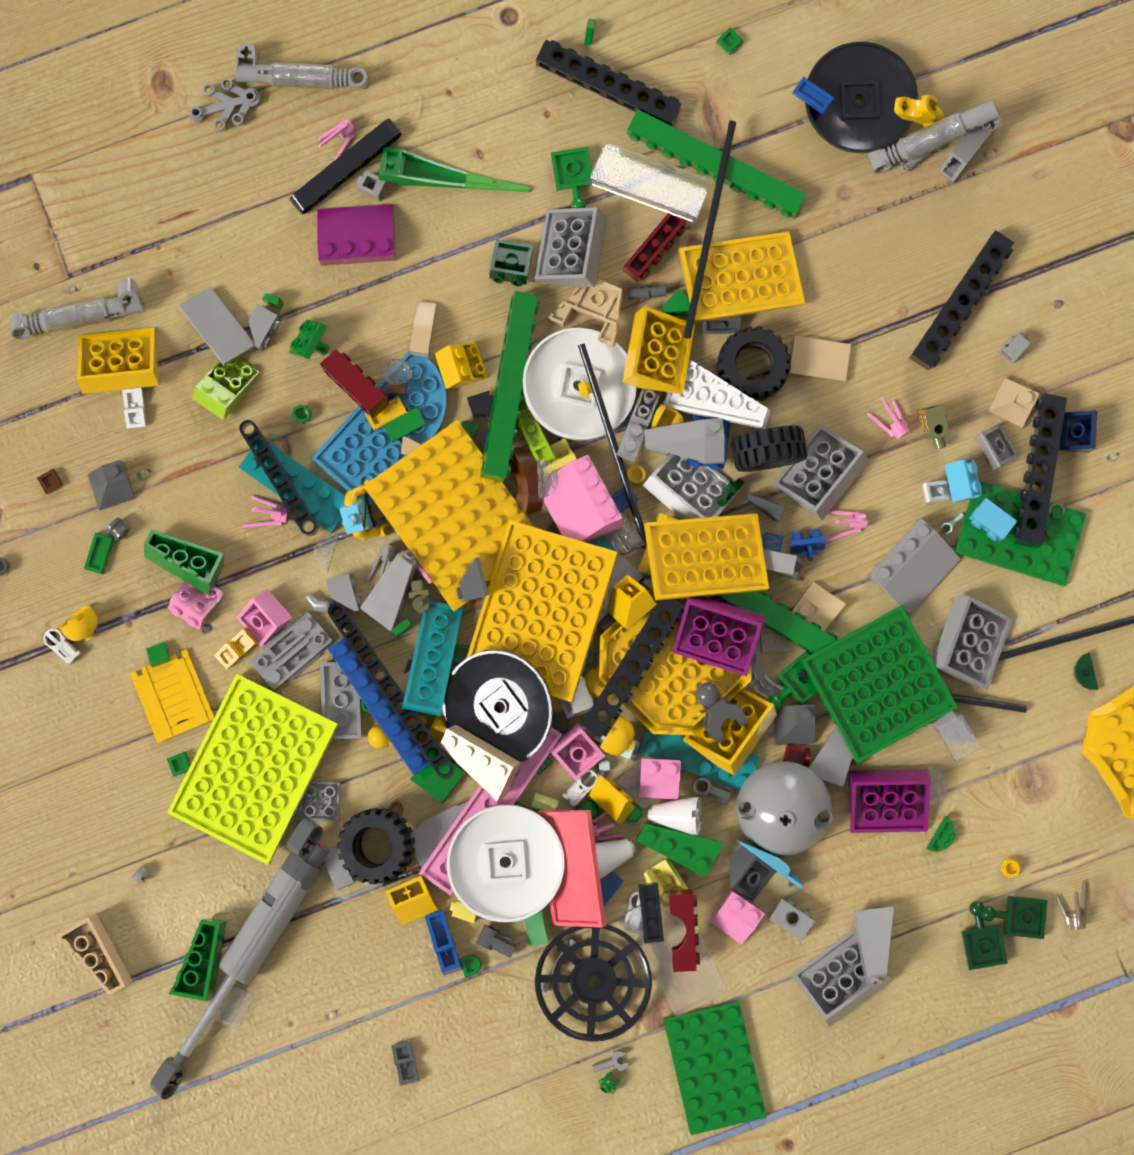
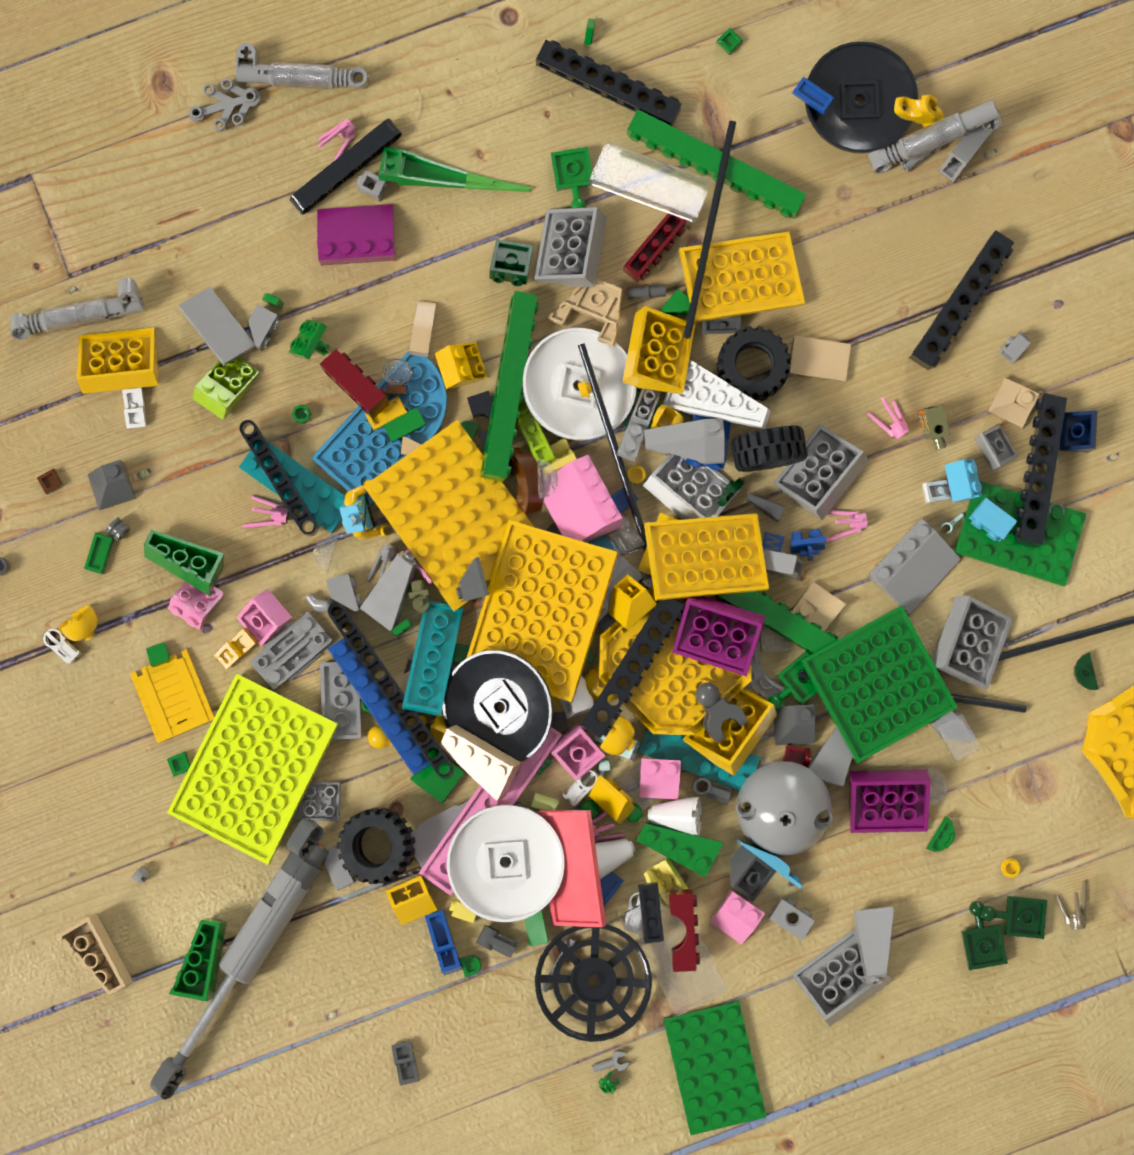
(234, 1007): clear plate -> none

